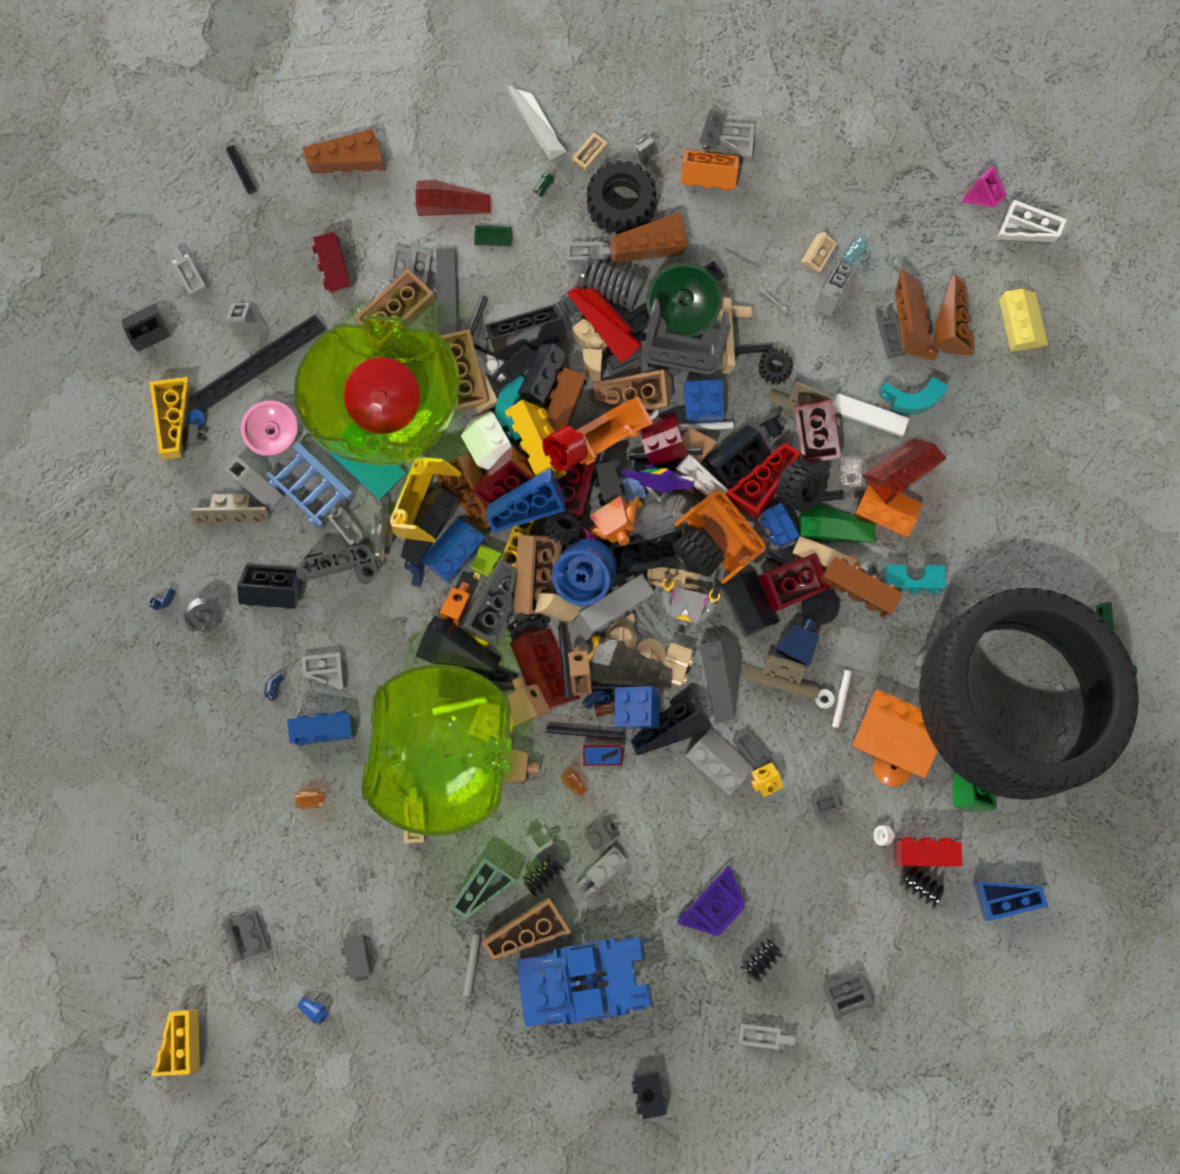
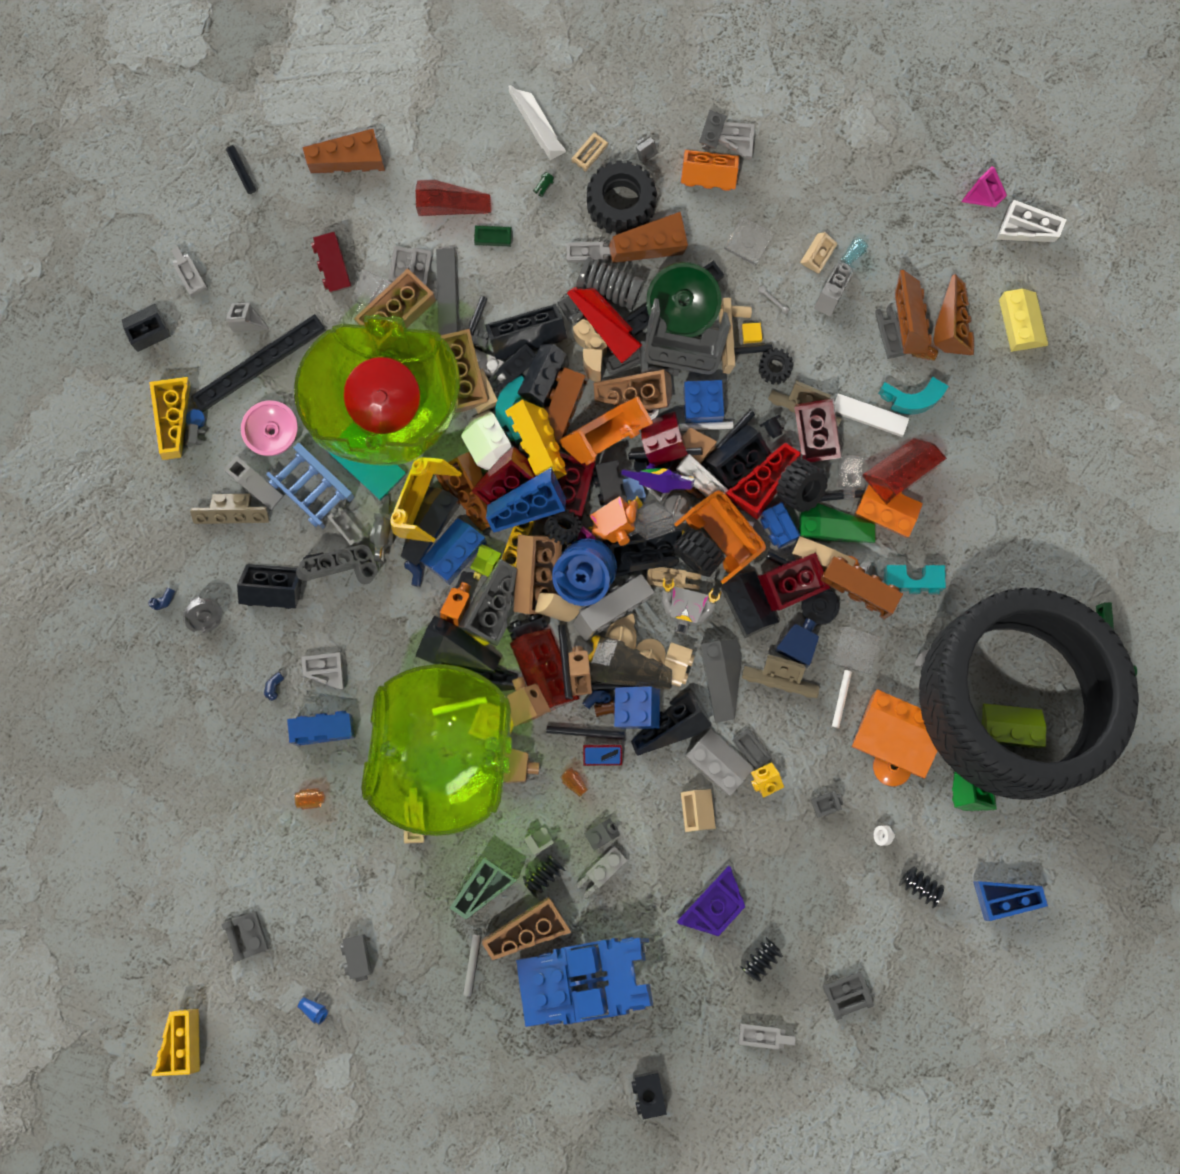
(565, 448): red brick -> none
(698, 810): none -> tan brick
(739, 426): none -> black bar
(751, 333): none -> yellow tile
(824, 692): white plate -> none
(928, 852): red brick -> none
(1015, 725): none -> lime slope

